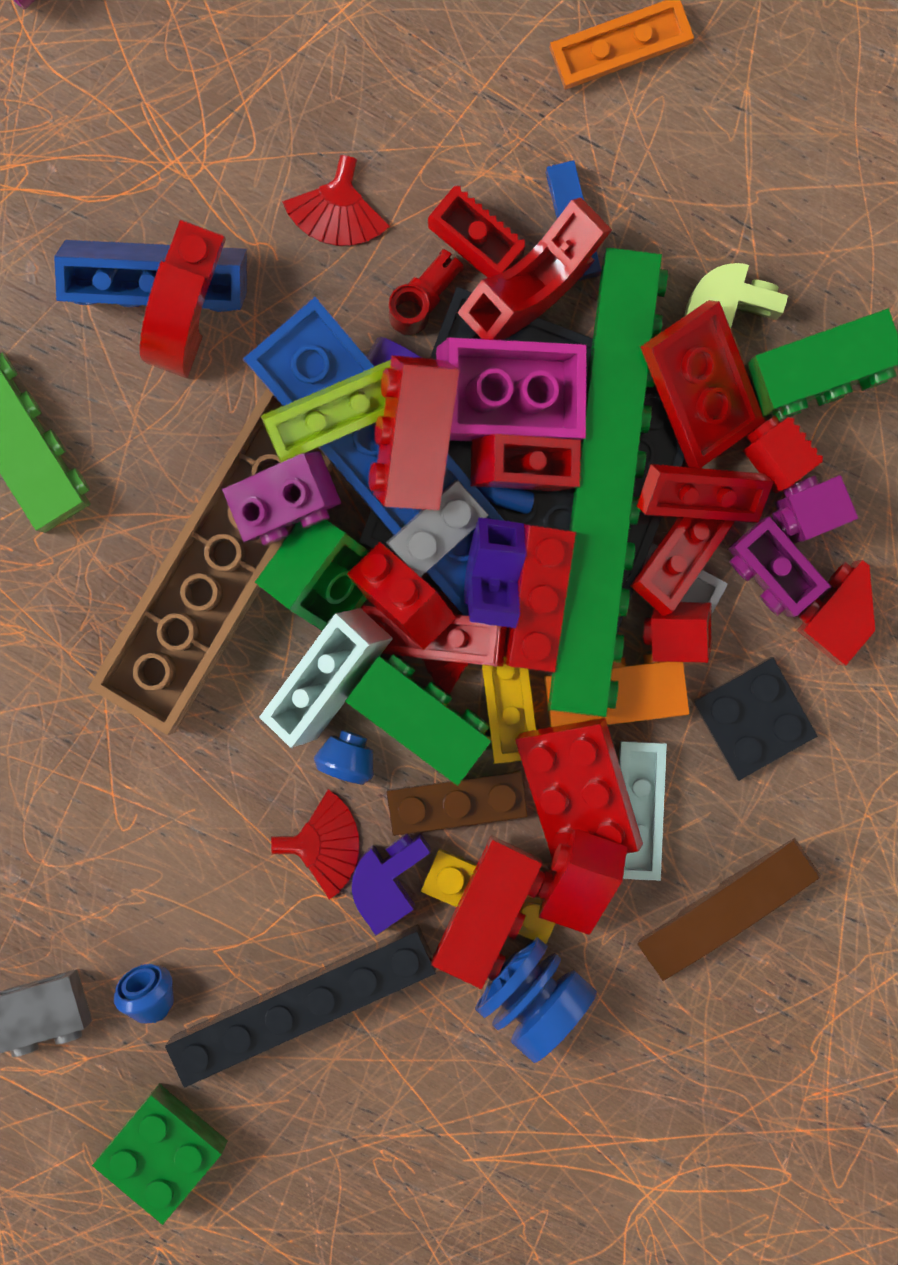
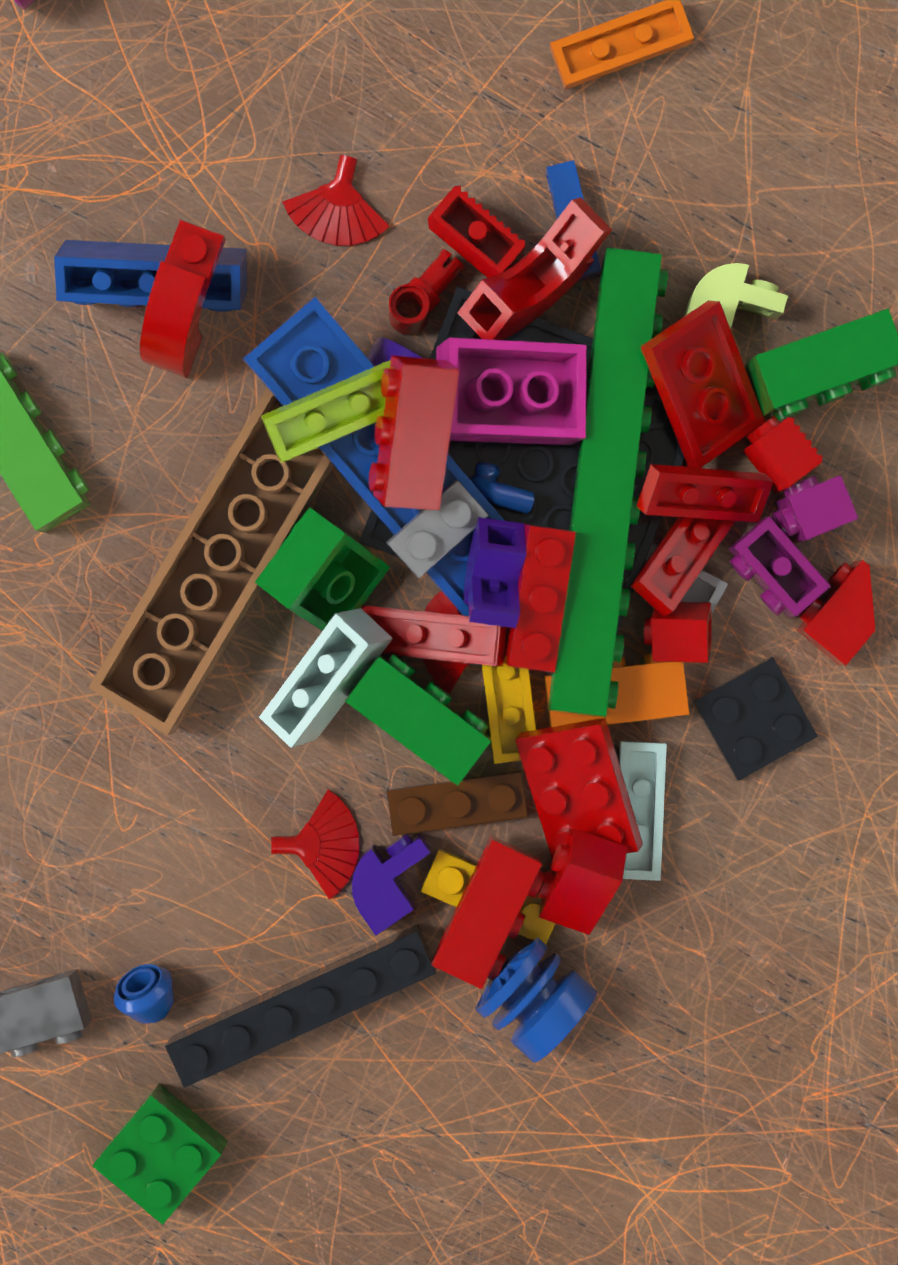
(282, 497): magenta brick -> none
(346, 758): blue cone -> none
(402, 596): red brick -> none
(525, 462): red brick -> none
(729, 909): reddish brown slope -> none

